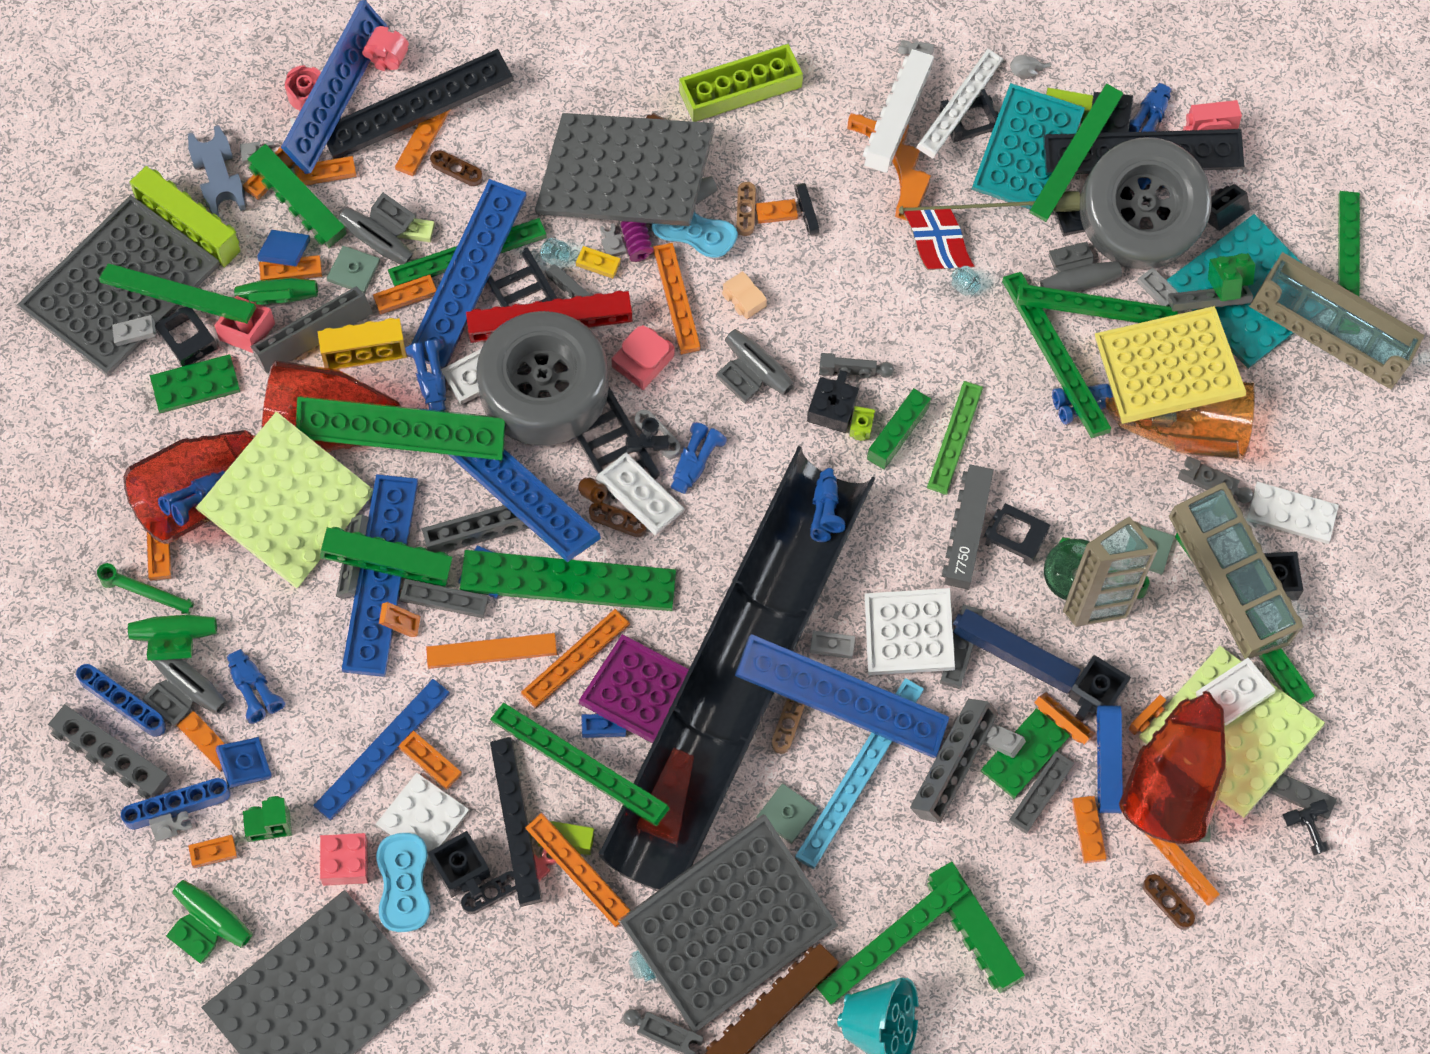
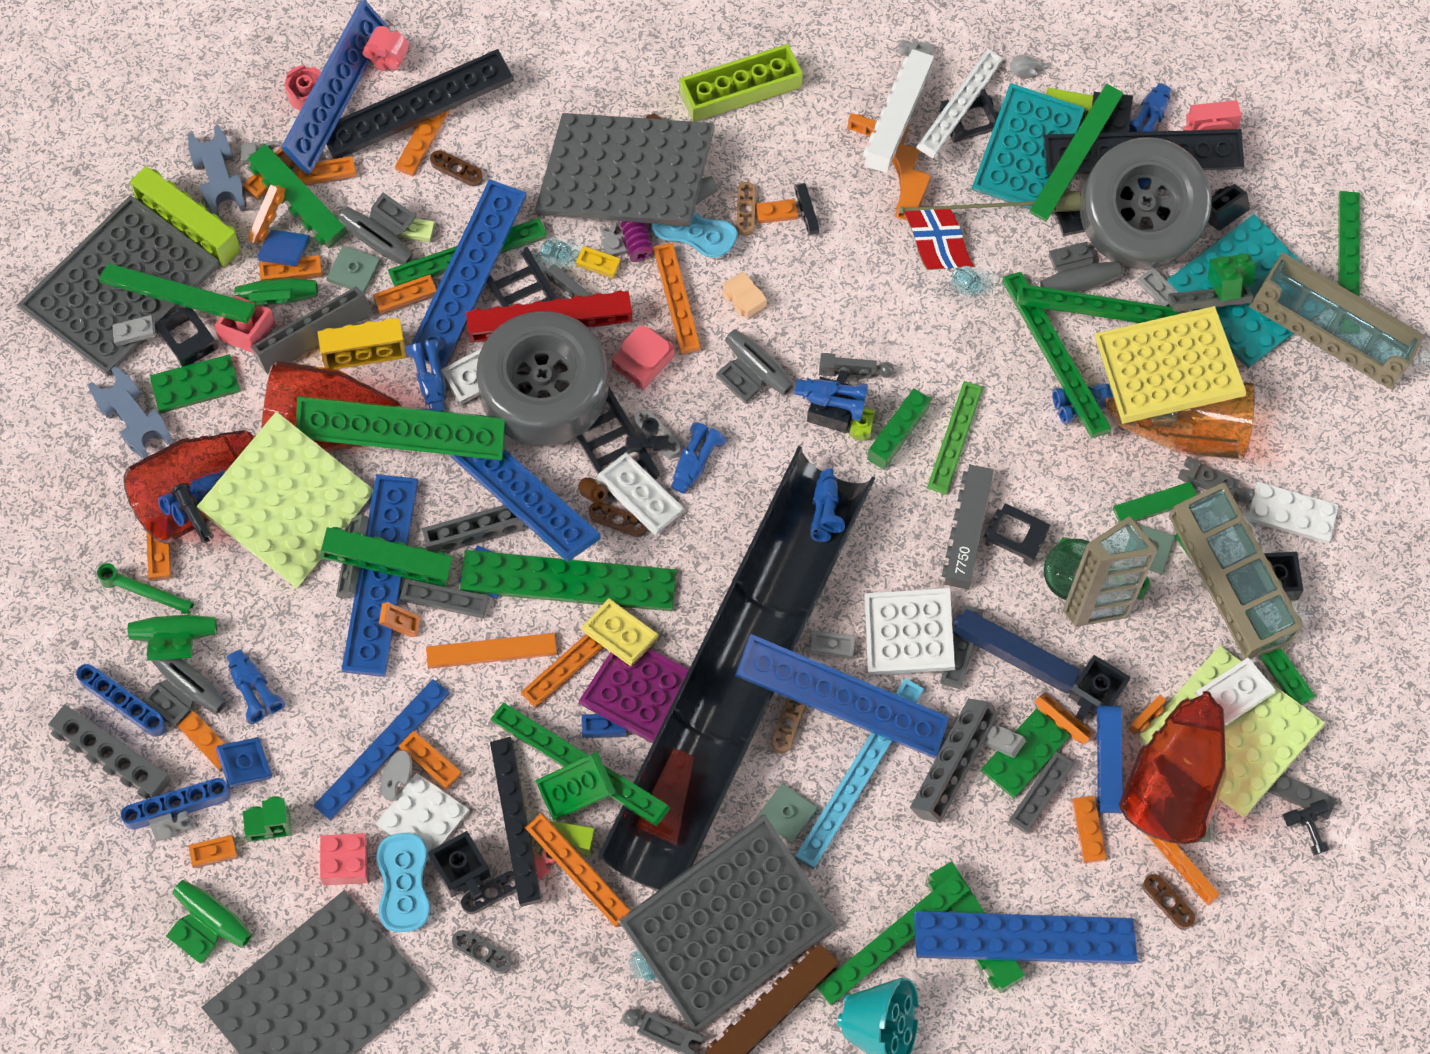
(121, 400): none -> sand blue piece
(189, 505): none -> black pin
(266, 214): none -> orange plate
(396, 771): none -> light grey piece
(479, 942): none -> dark grey beam
(575, 786): none -> green tile
(620, 632): none -> light yellow tile
(824, 394): none -> blue piece
(1024, 937): none -> blue plate
(1154, 503): none -> green tile

